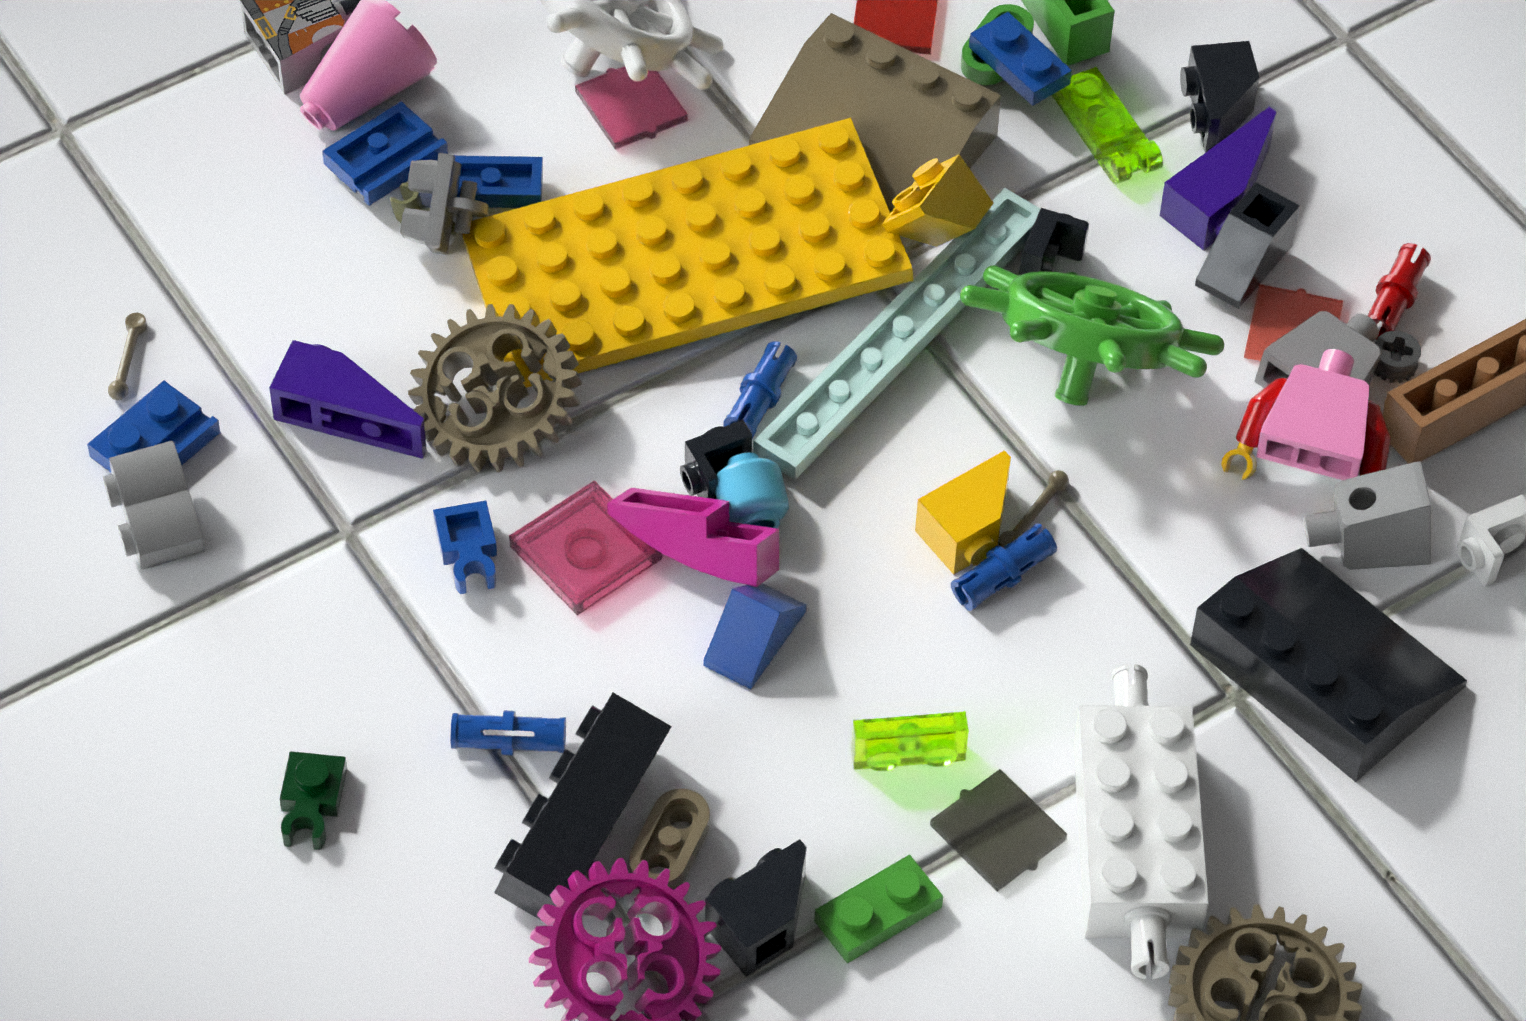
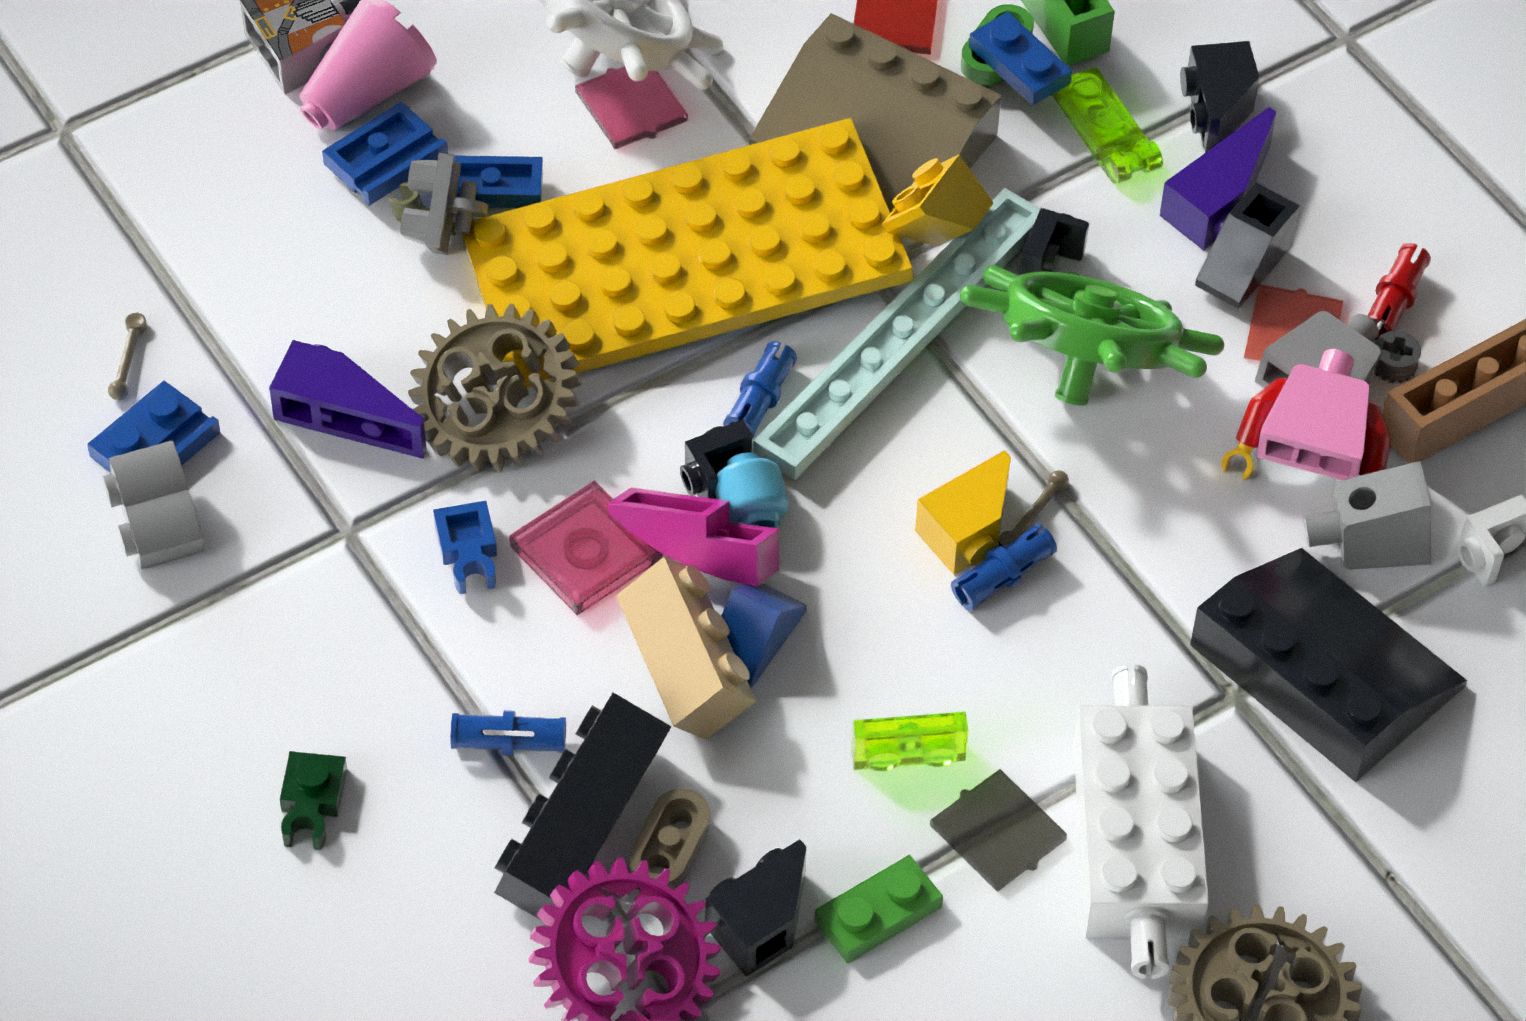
(686, 648): none -> tan brick

